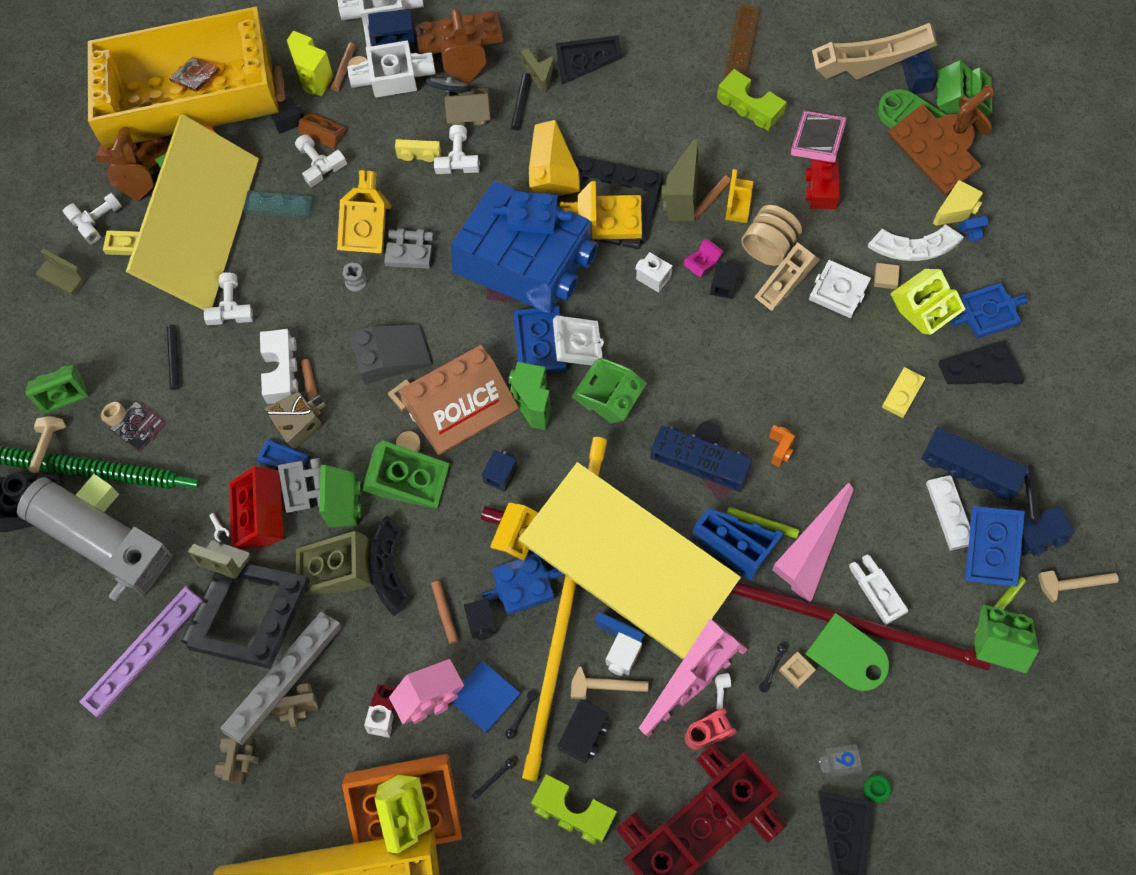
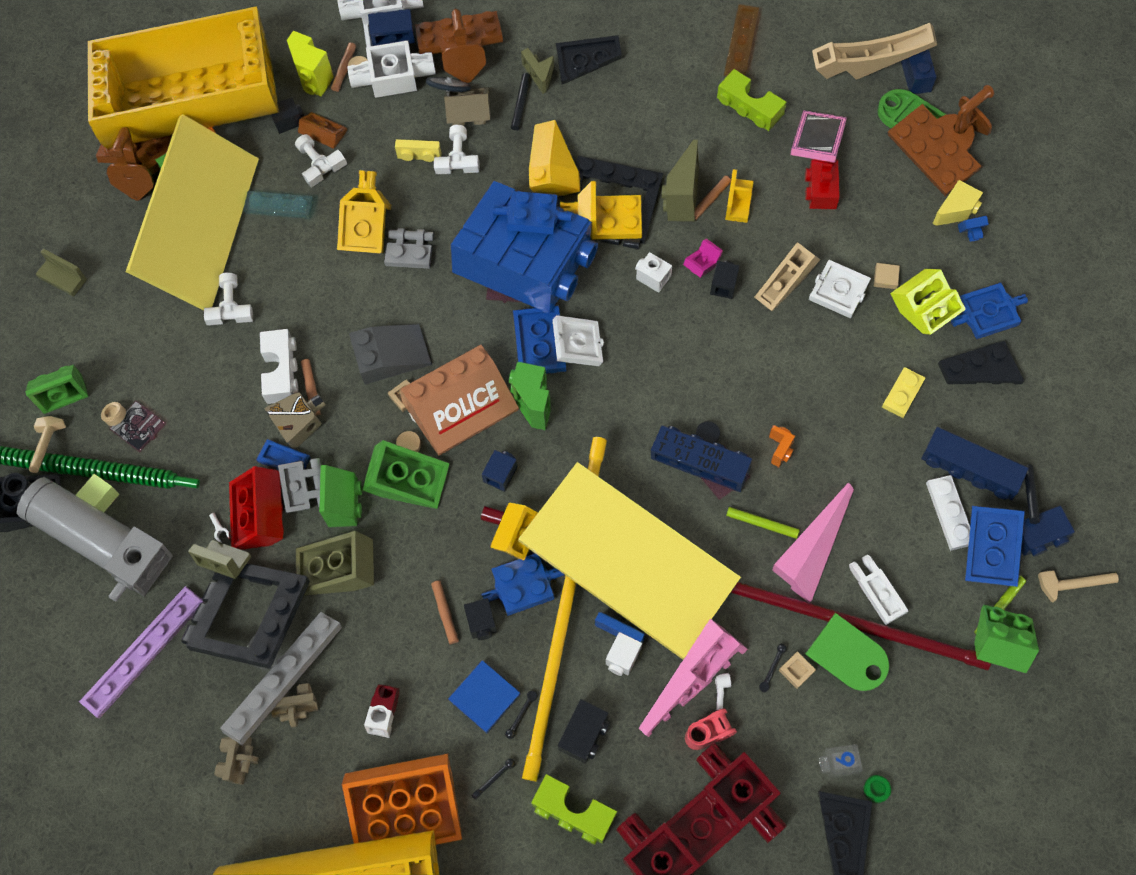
(86, 221): white bar -> none
(120, 242): light yellow plate -> none
(172, 357): black bar -> none
(194, 74): piece -> none
(279, 83): nougat piece -> none
(354, 283): light grey bush -> none
(381, 566): black tile -> none
(401, 812): neon yellow piece -> none
(426, 692): bright pink brick -> none
(581, 684): tan piece -> none
(598, 391): bright green piece -> none
(735, 542): blue wedge -> none
(771, 235): tan wheel -> none
(915, 249): white tile -> none
(951, 84): bright green piece -> none

